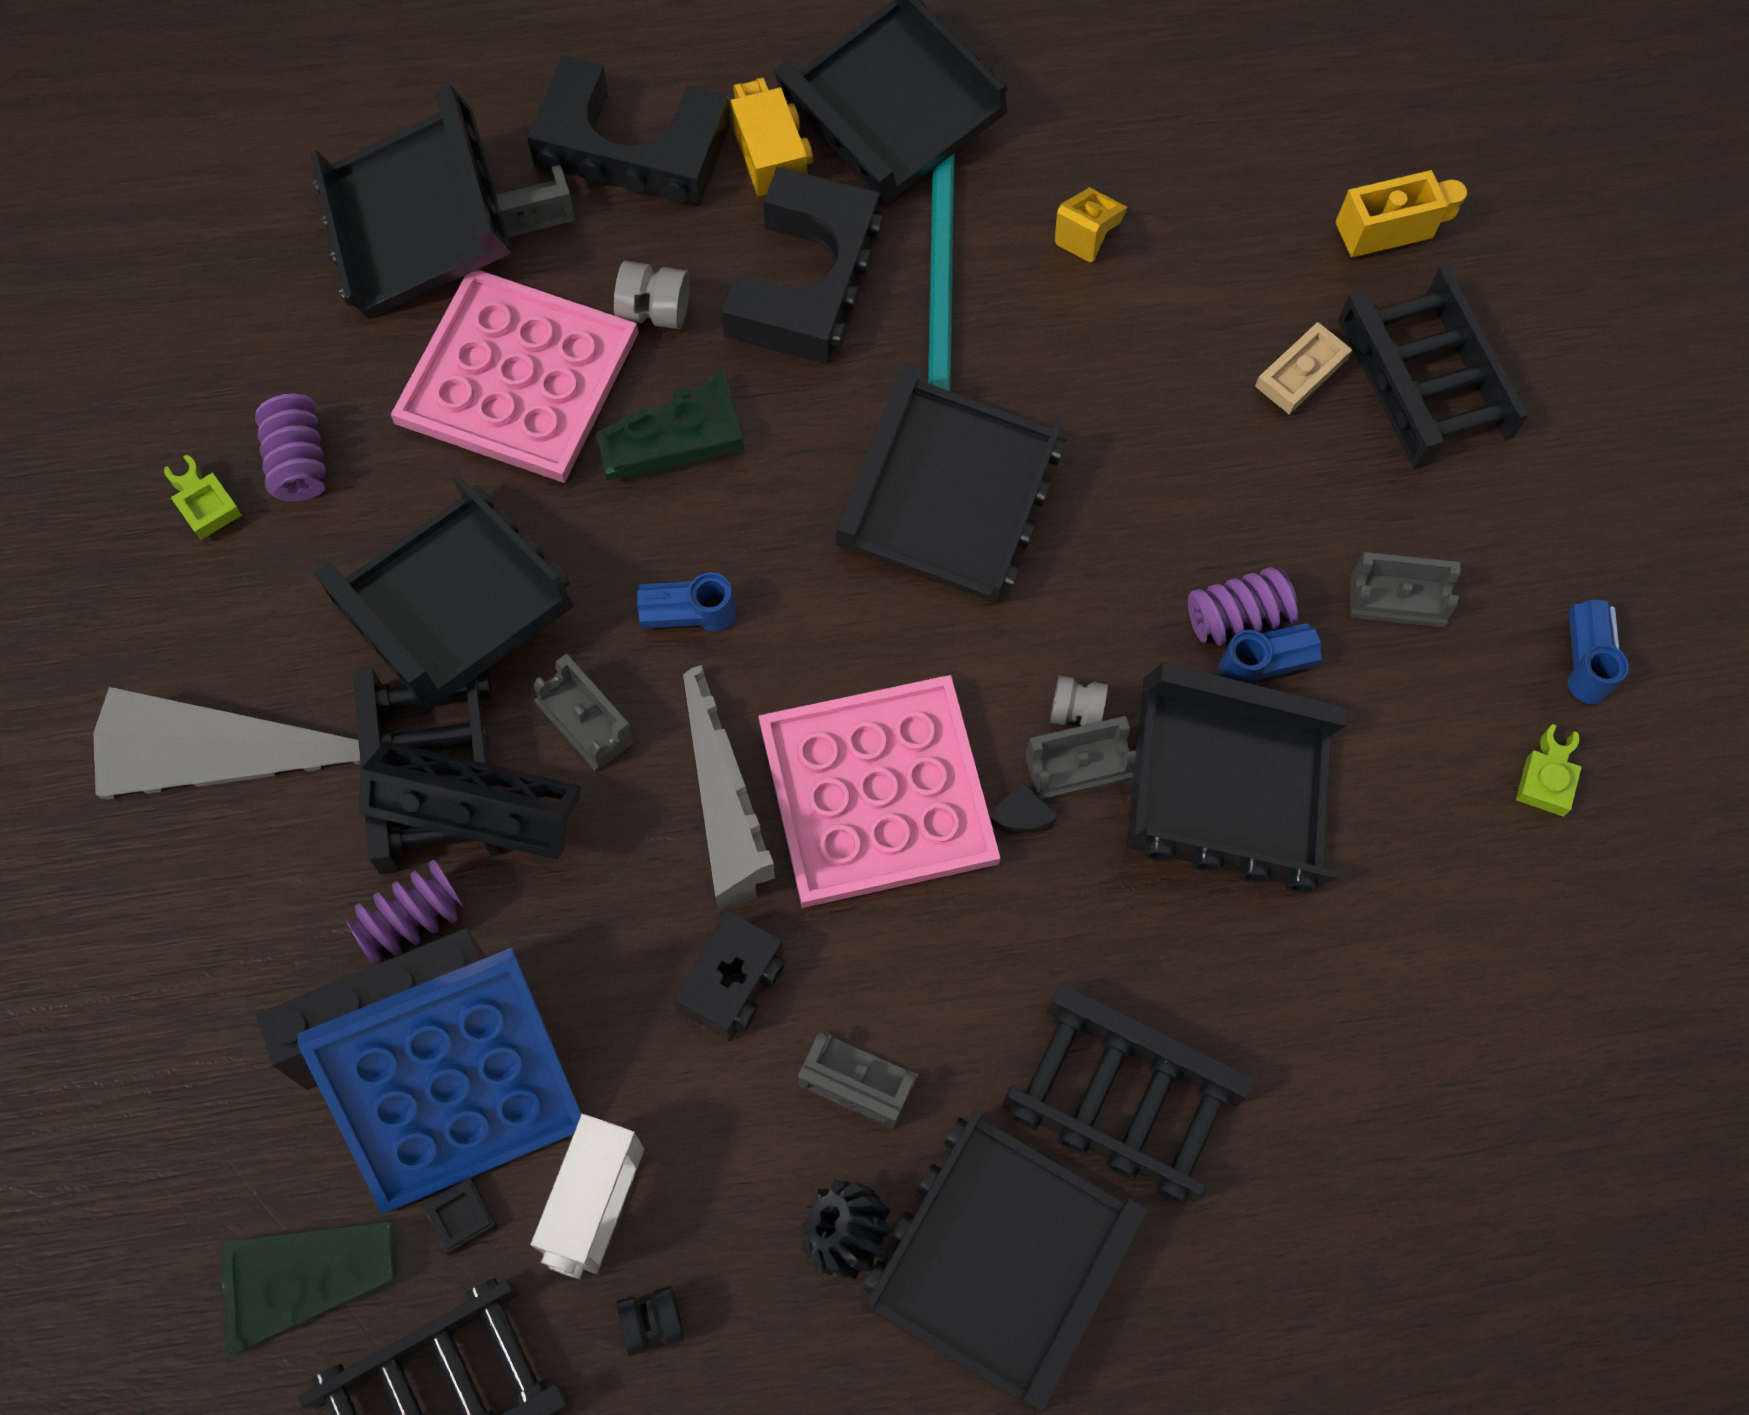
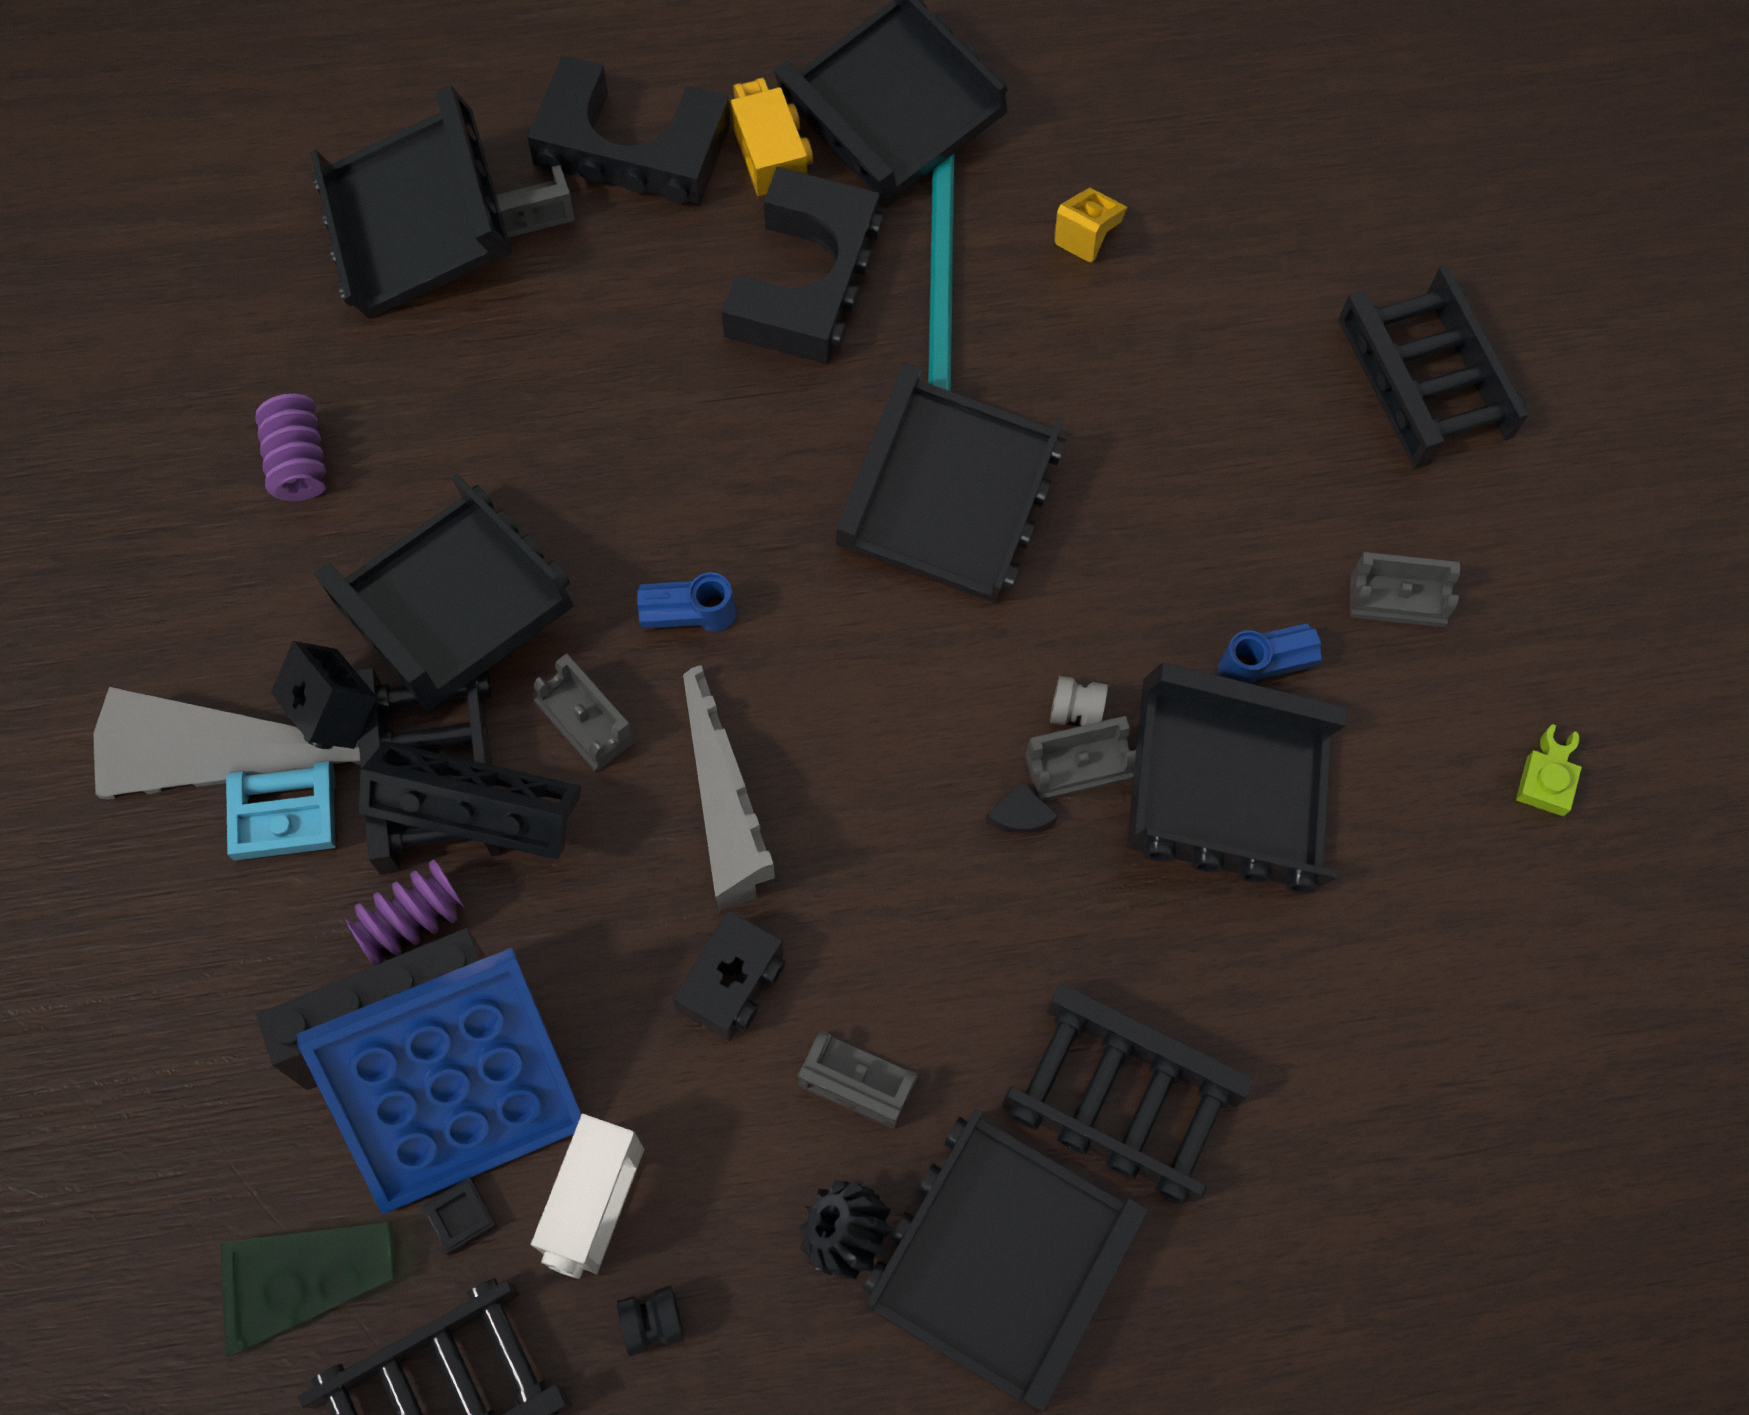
(202, 500): lime plate -> none
(283, 824): none -> medium azure plate
(323, 696): none -> black brick
(516, 374): bright pink plate -> none
(652, 294): light grey wheel -> none
(681, 431): clear green wing -> none
(878, 791): bright pink plate -> none
(1243, 603): medium lavender piece -> none
(1303, 368): tan plate -> none
(1397, 212): yellow brick -> none
(1595, 649): blue piece -> none

